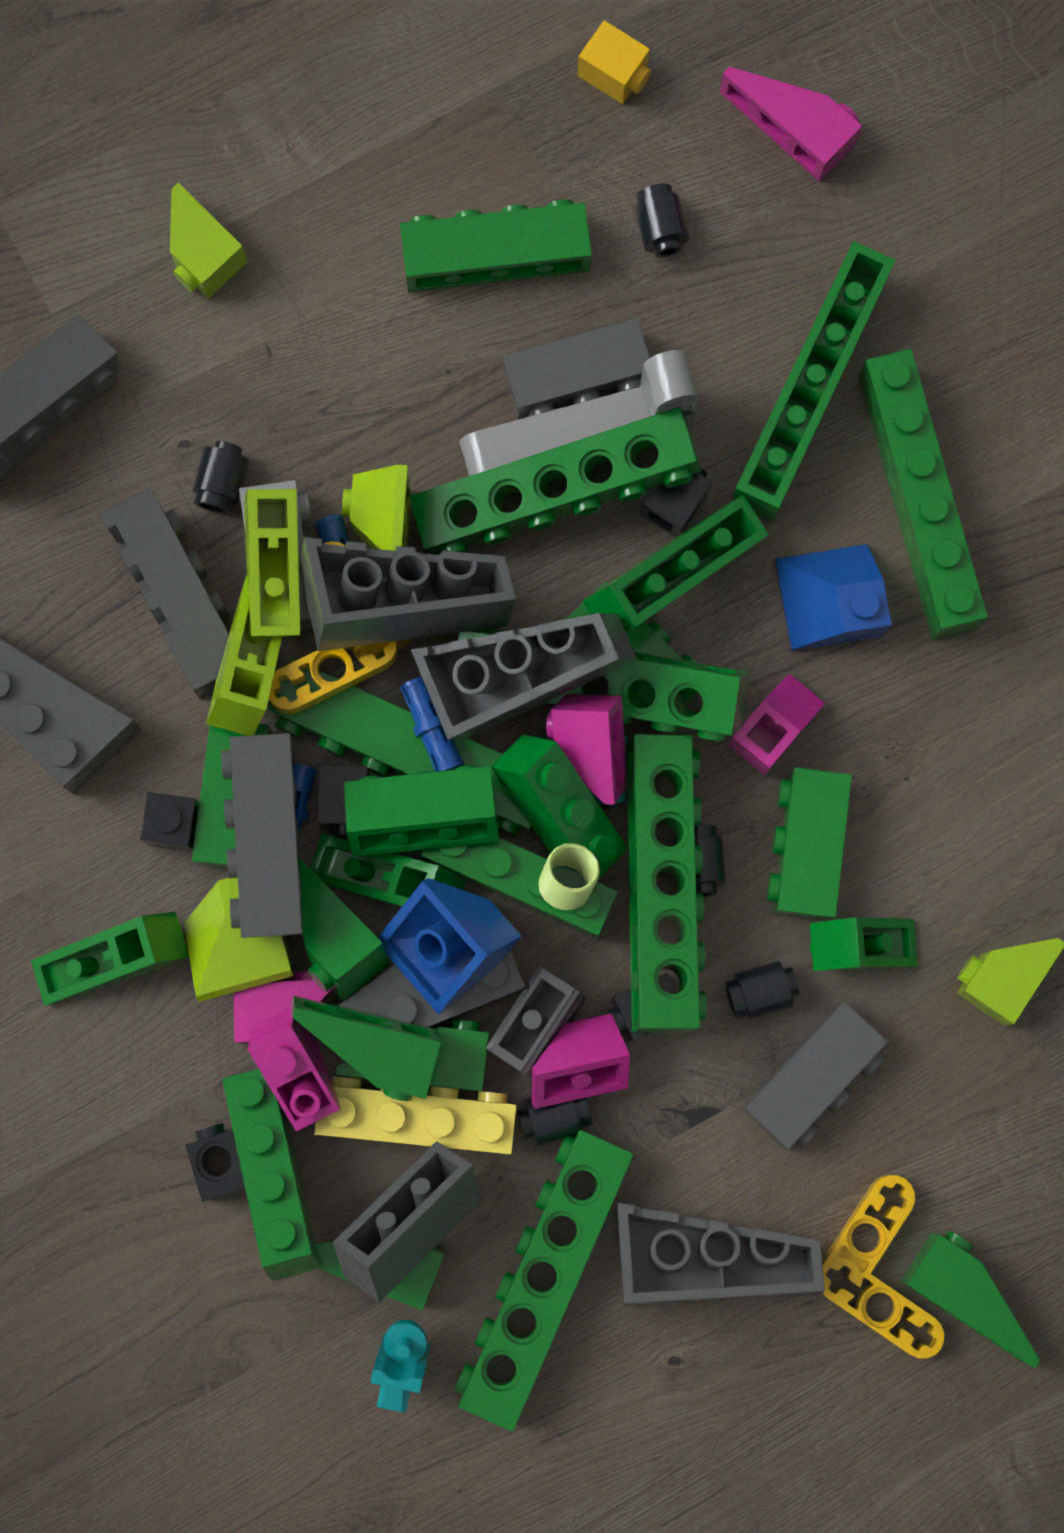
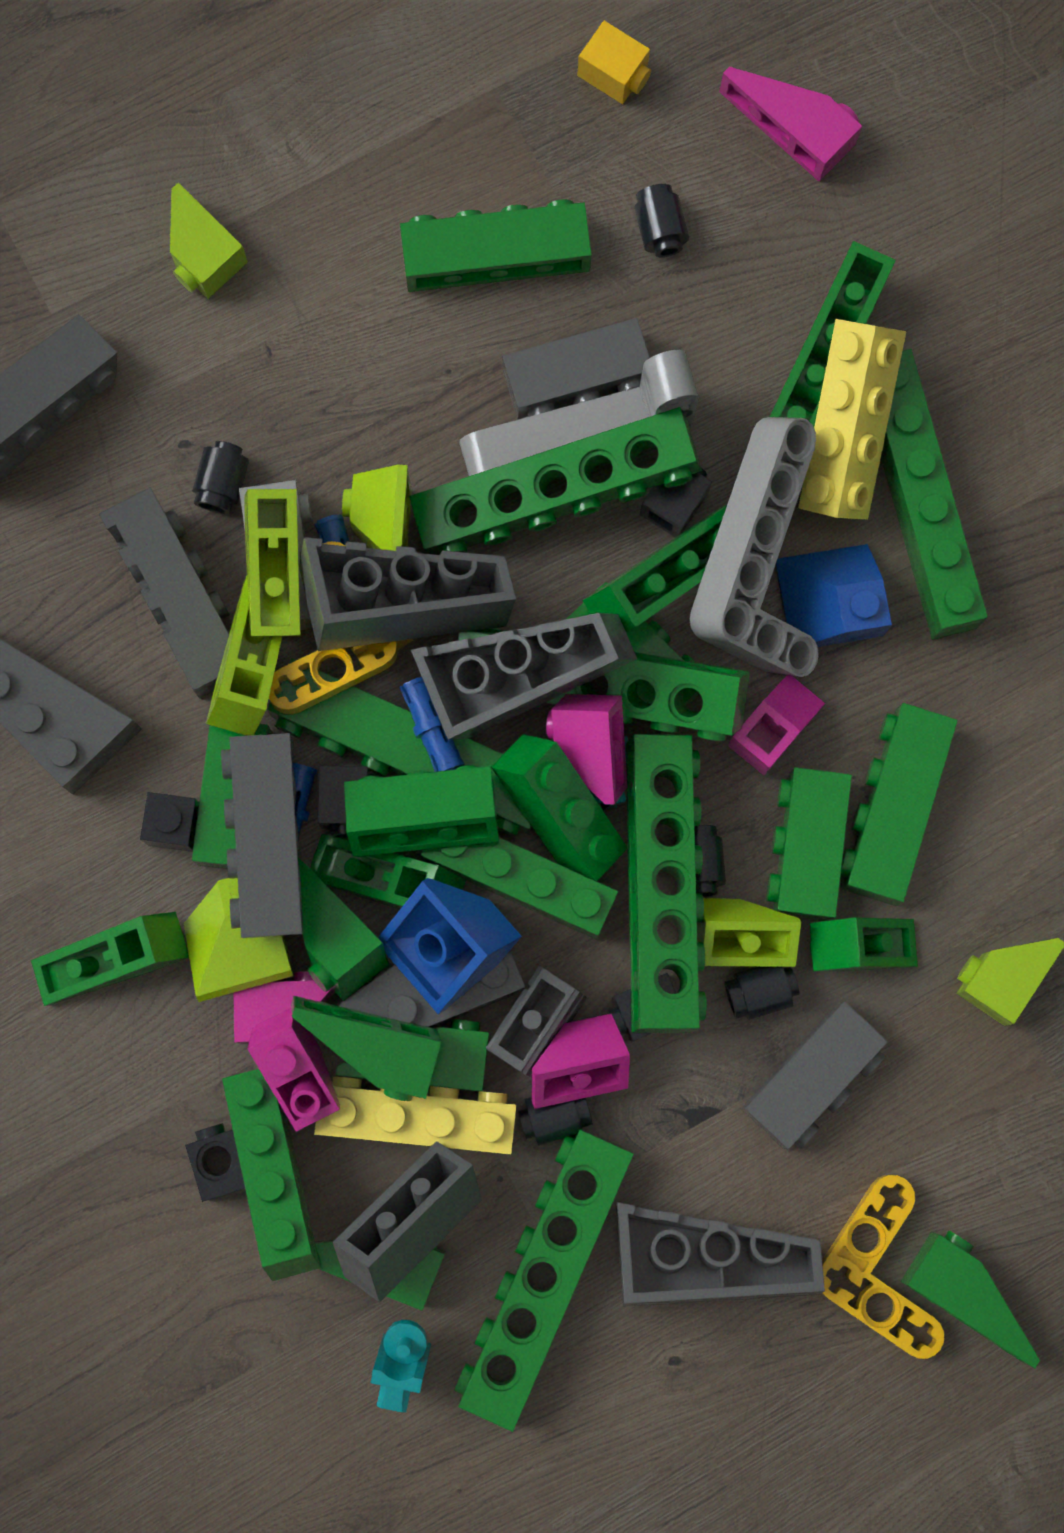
(576, 857): yellowish green piece -> none
(747, 549): none -> light grey beam
(747, 934): none -> lime slope
(852, 419): none -> light yellow brick
(898, 803): none -> green brick

